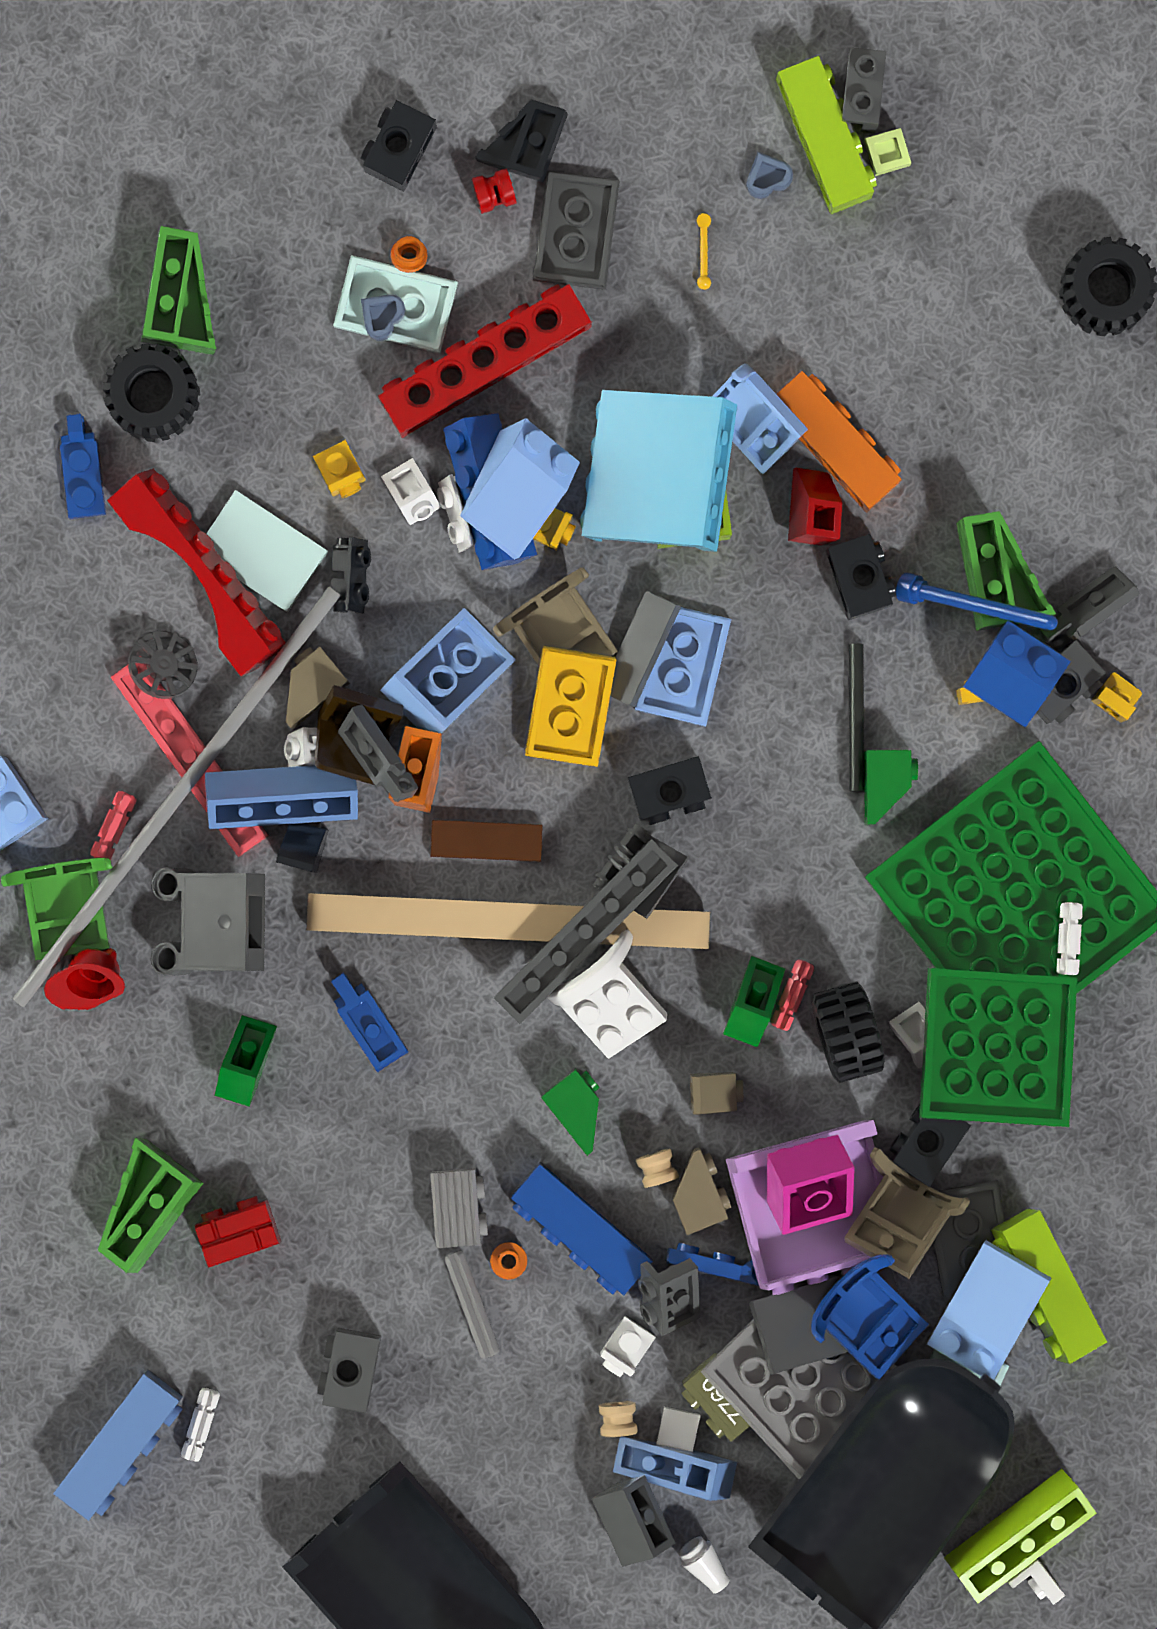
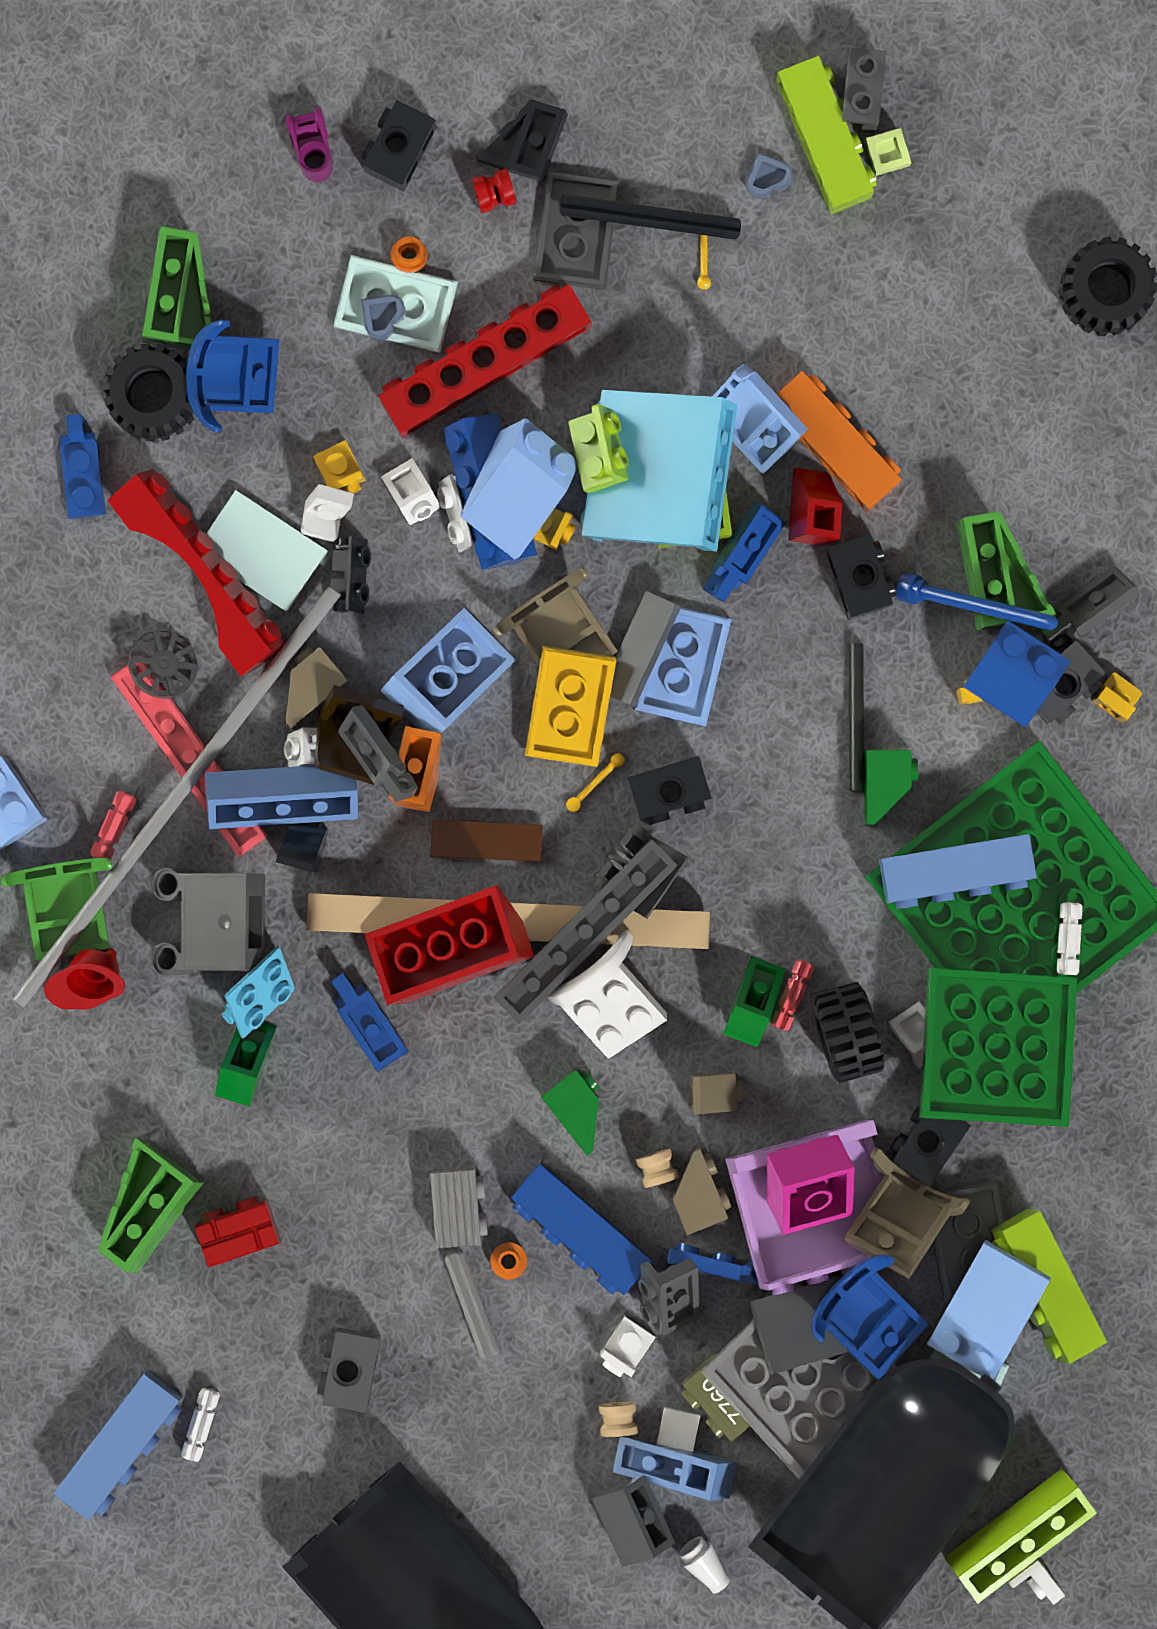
(230, 374): none -> blue piece
(258, 993): none -> medium azure hinge
(310, 138): none -> magenta piece
(324, 511): none -> white bracket
(448, 946): none -> red slope
(574, 804): none -> yellow hinge
(599, 449): none -> lime bracket
(650, 216): none -> black axle
(744, 551): none -> blue hinge
(957, 869): none -> medium blue brick

